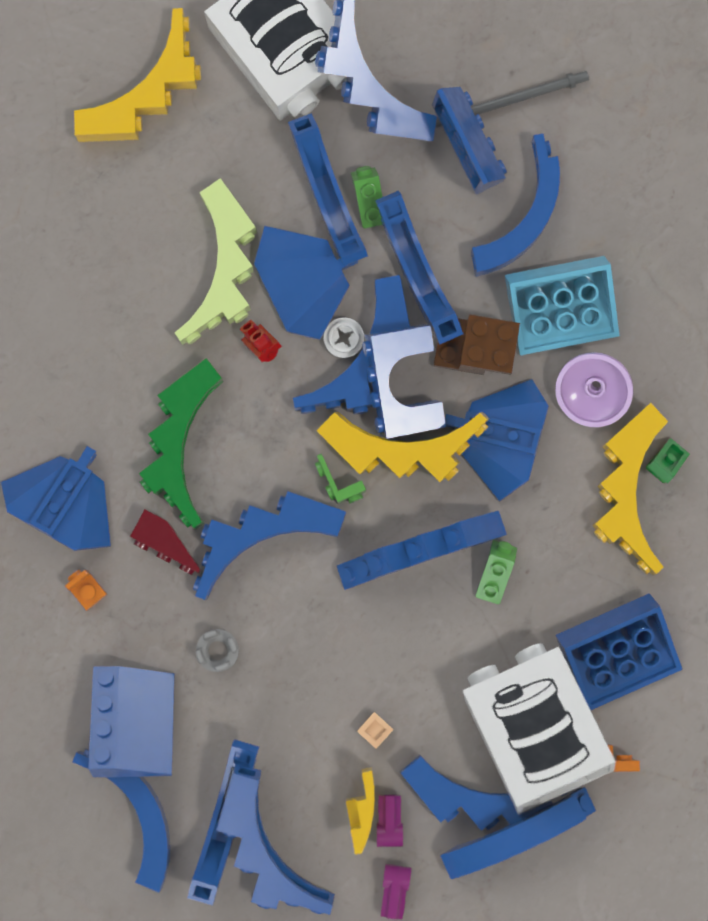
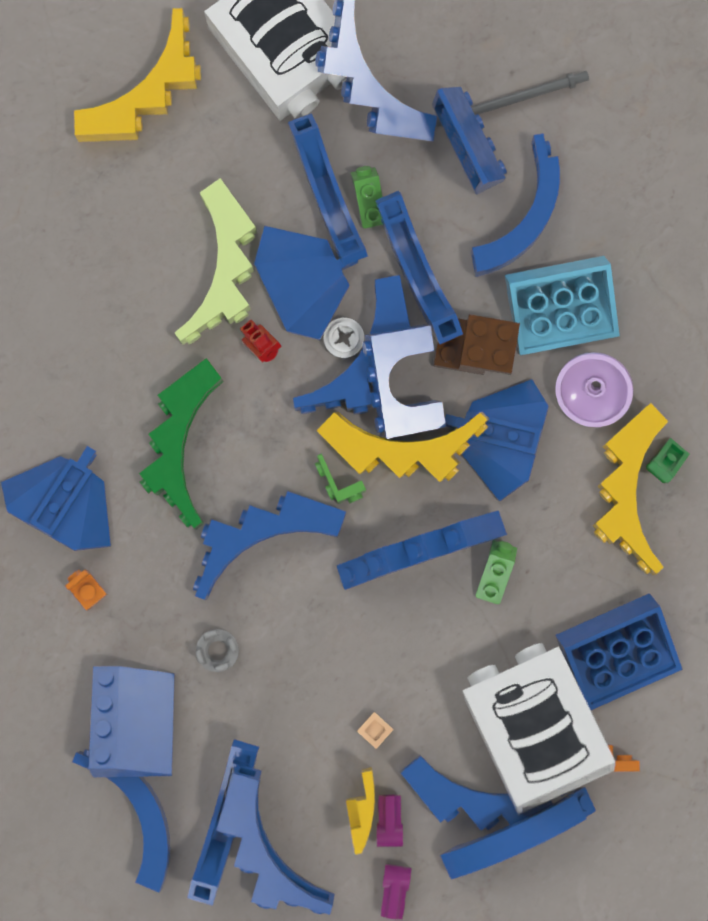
(160, 535): dark red slope -> none

